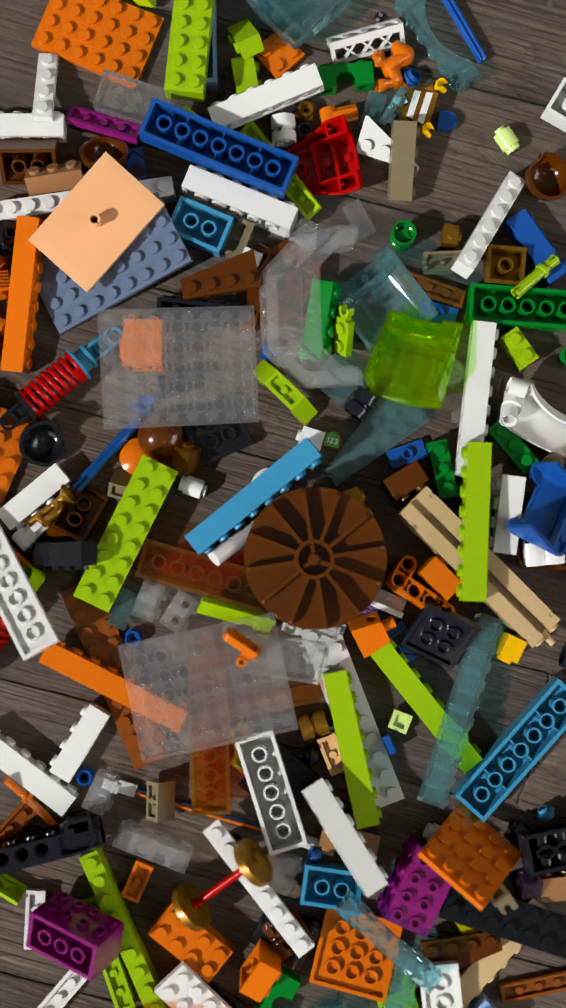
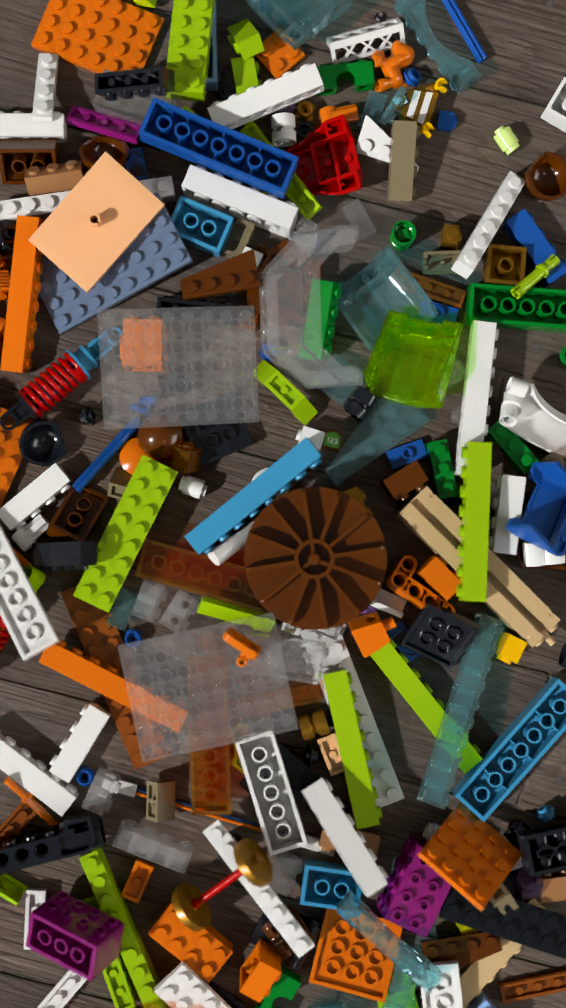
(45, 515): pearl gold piece -> none
(87, 416): none -> black plate
(135, 82): none -> black brick
(315, 854): blue hinge -> none
(344, 331): lime plate -> none
(388, 743): blue tile -> none
(400, 721): yellowish green plate -> none
(517, 349): lime brick -> none

